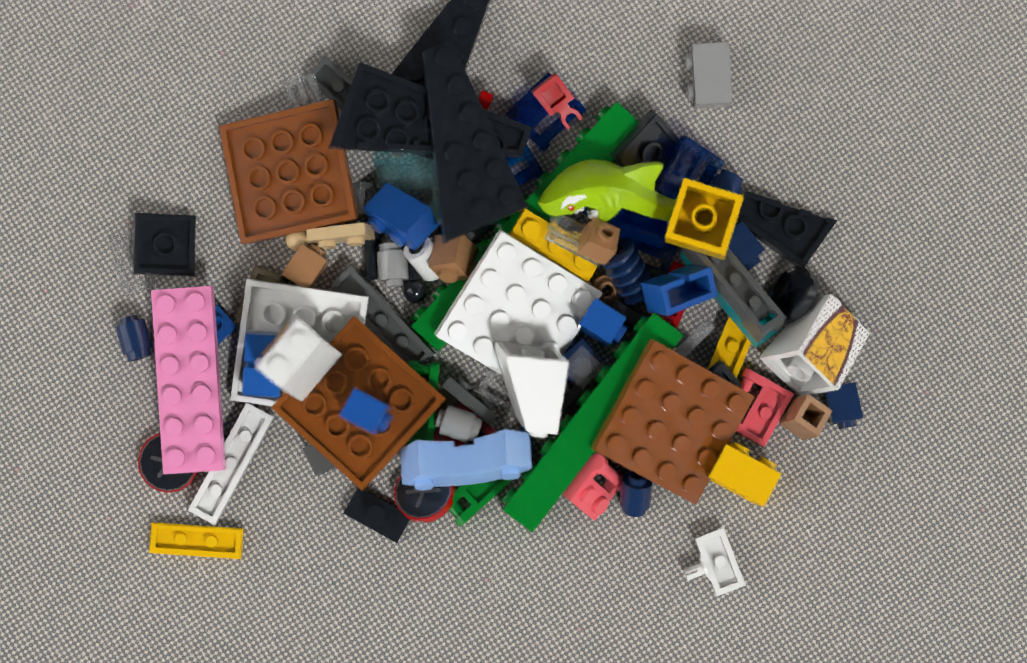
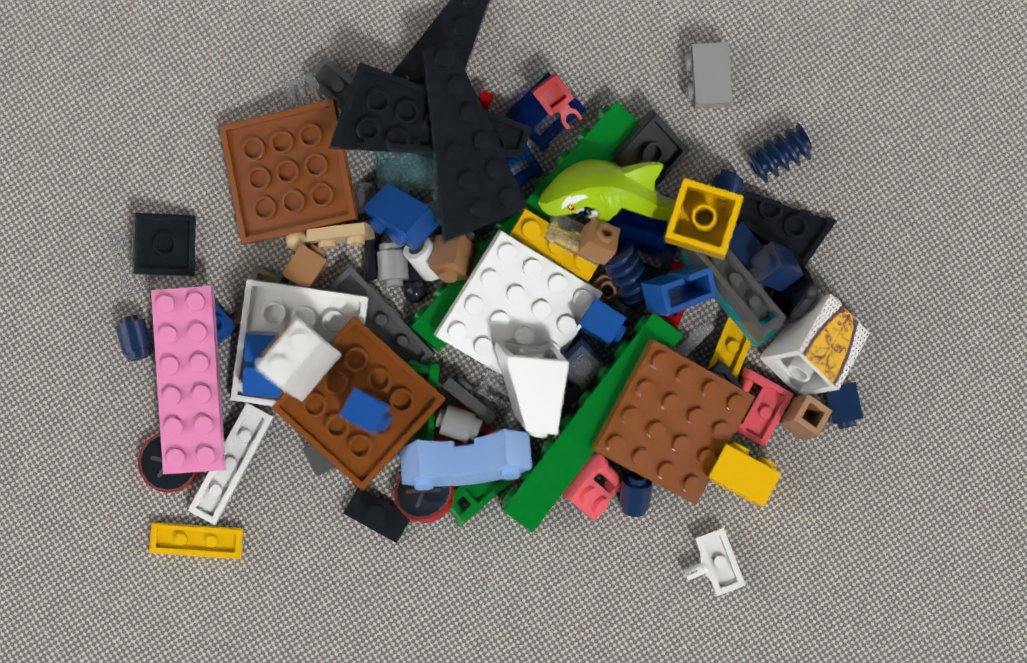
(686, 163): clear blue plate -> none
(776, 266): none -> dark blue brick
(779, 153): none -> dark blue piece

